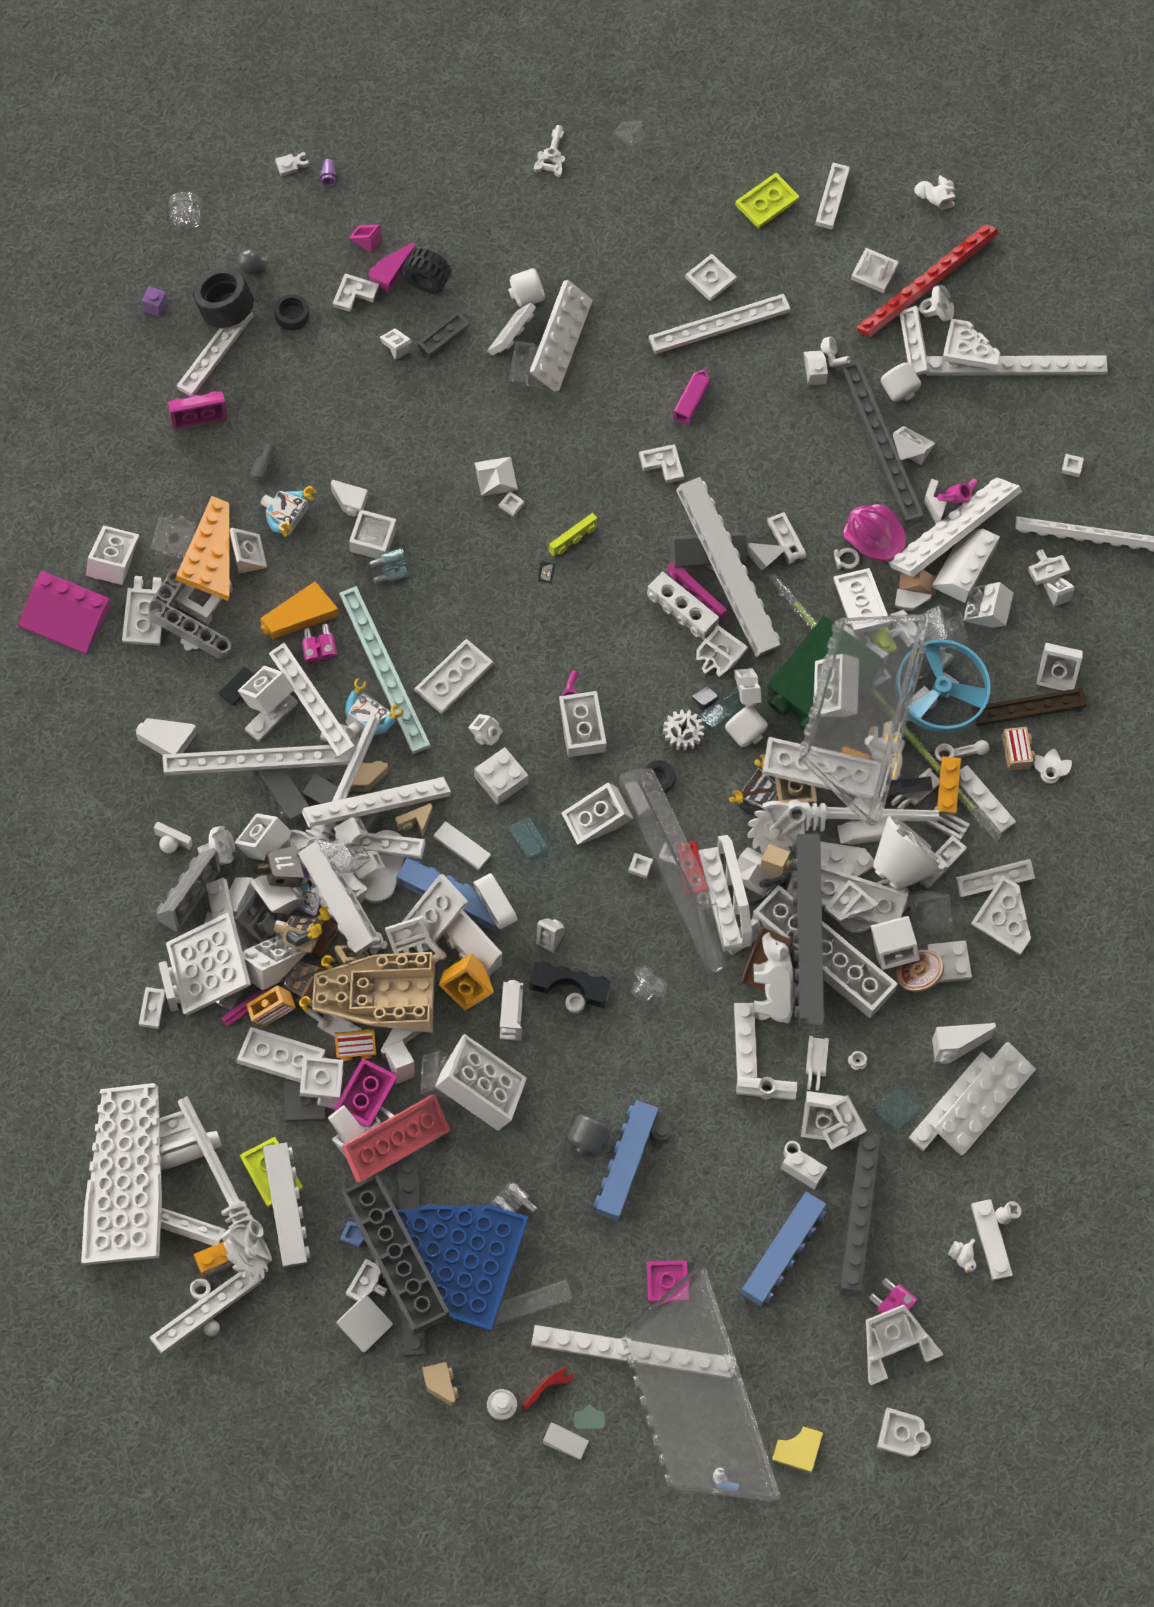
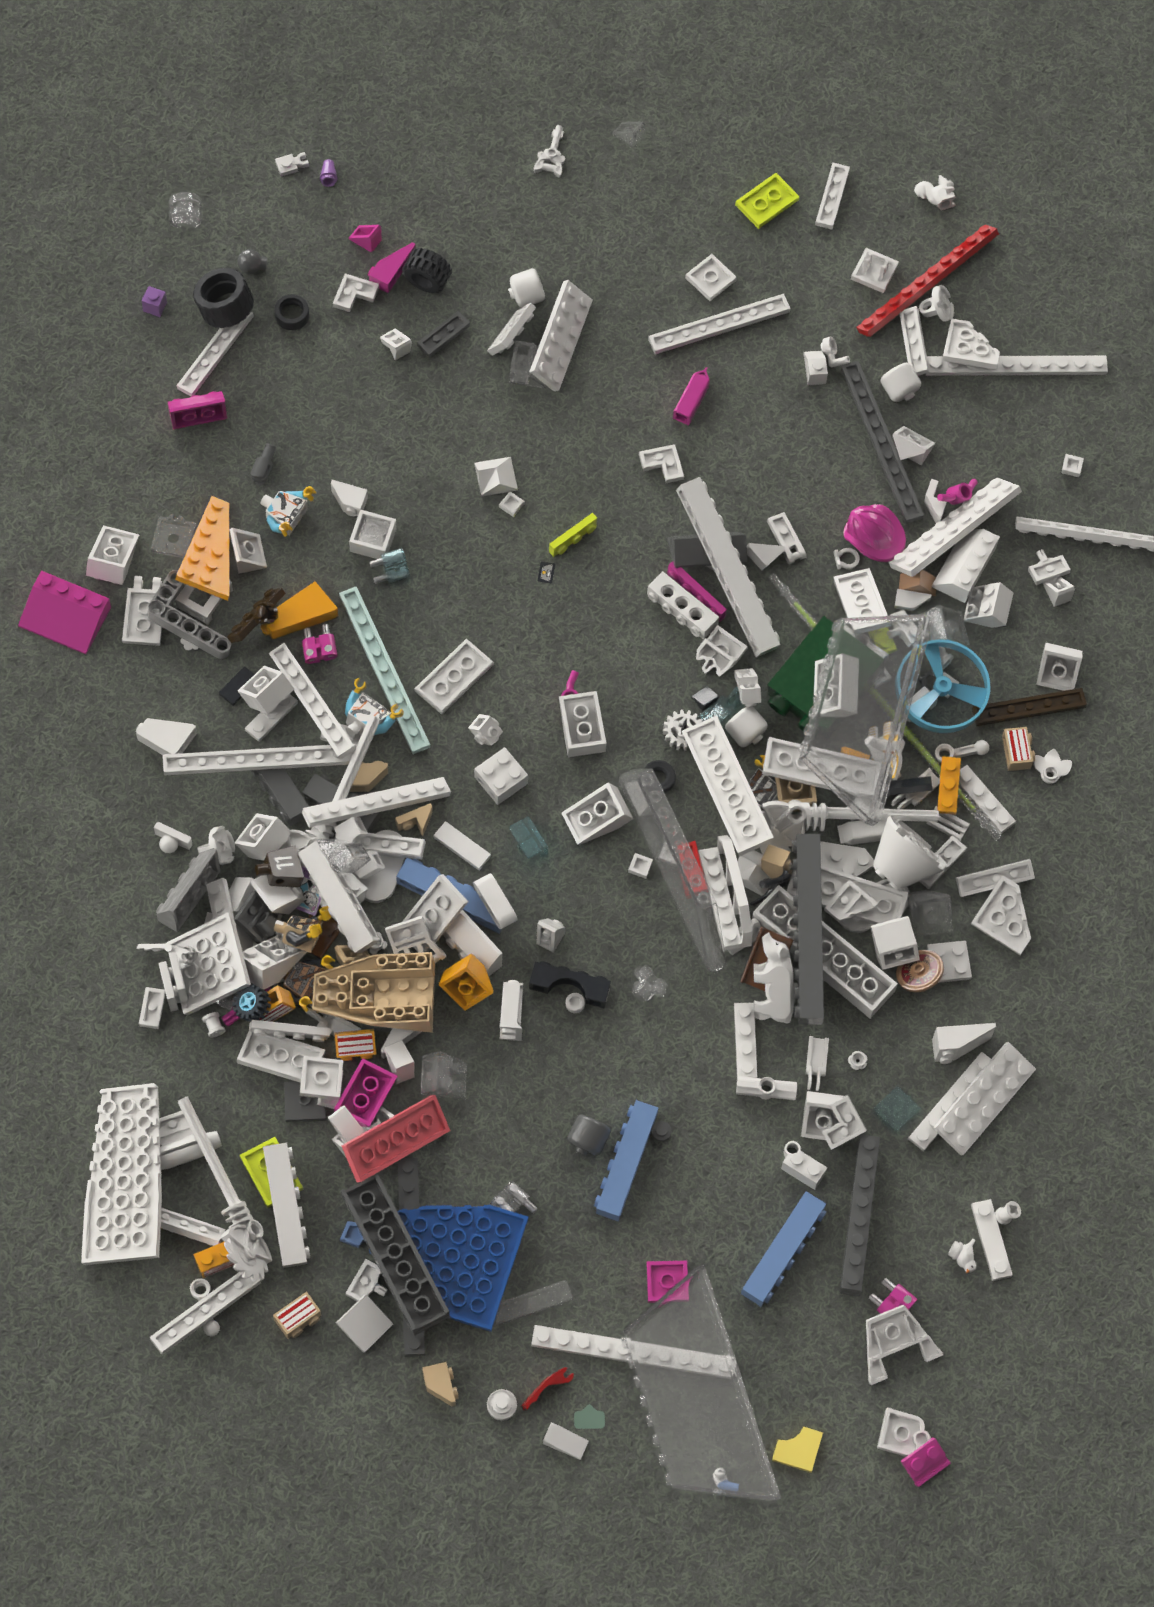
(178, 977): none -> white tile
(181, 952): none -> white arm
(213, 1024): none -> white bush
(246, 1008): none -> black wheel
(261, 613): none -> dark brown plate
(297, 1316): none -> brick
(298, 1032): none -> white plate
(481, 1083): white slope -> none
(728, 786): none -> white plate
(925, 1462): none -> dark pink plate

